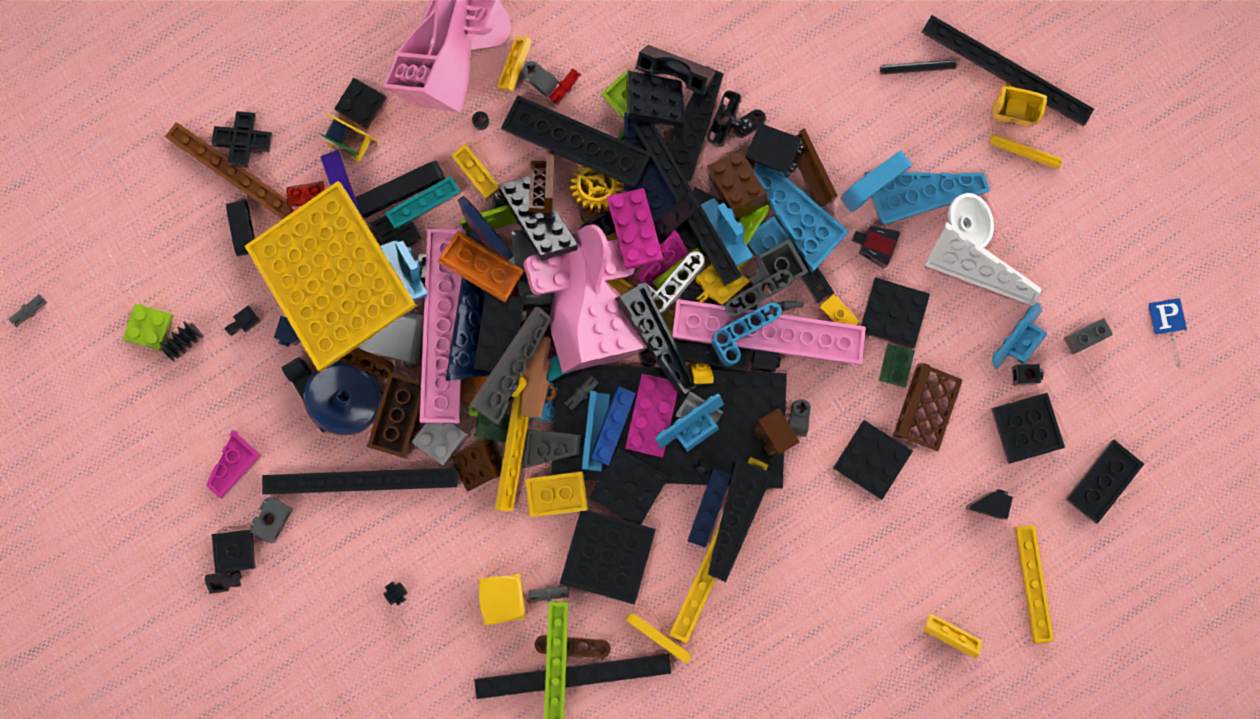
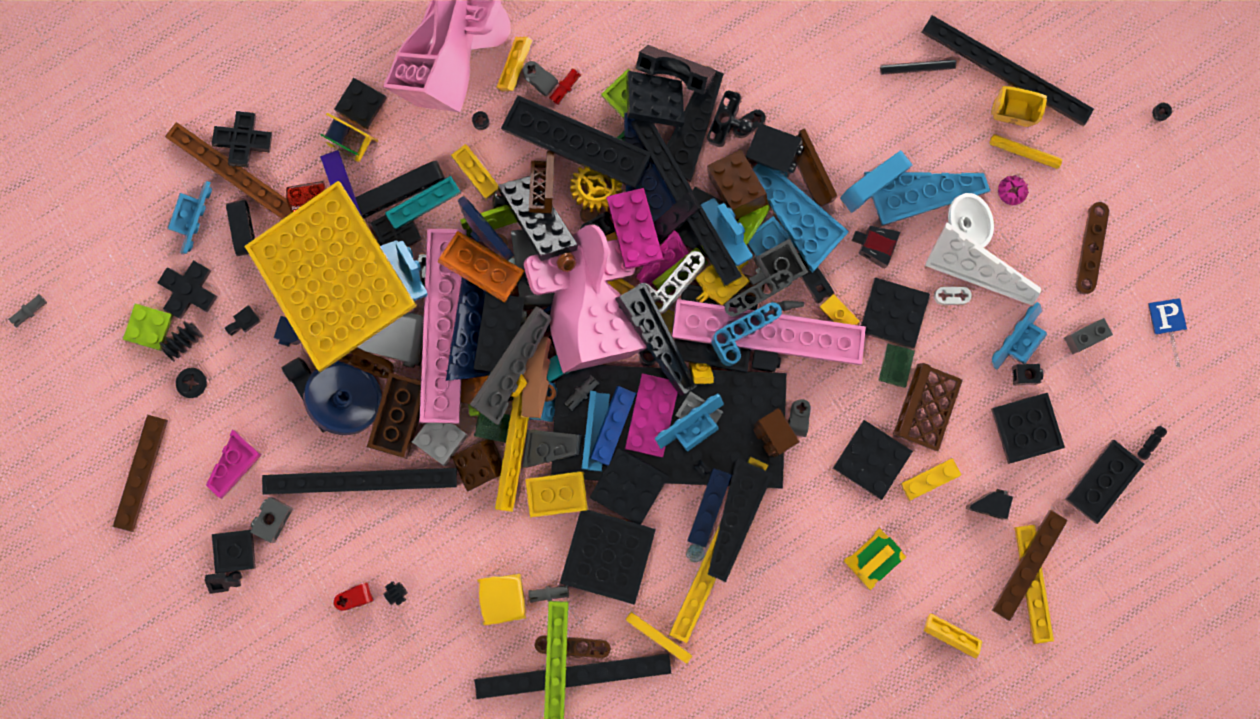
(140, 473): none -> reddish brown plate
(186, 216): none -> dark azure bracket
(187, 289): none -> black plate
(187, 375): none -> black gear
(356, 597): none -> red piece
(566, 262): none -> dark orange plate
(695, 553): none -> clear light blue plate
(875, 559): none -> piece
(930, 479): none -> yellow plate
(952, 291): none -> white beam
(1011, 198): none -> dark pink gear
(1029, 565): none -> reddish brown plate
(1094, 234): none -> reddish brown piece
(1152, 442): none -> black axle
(1166, 107): none -> black bush

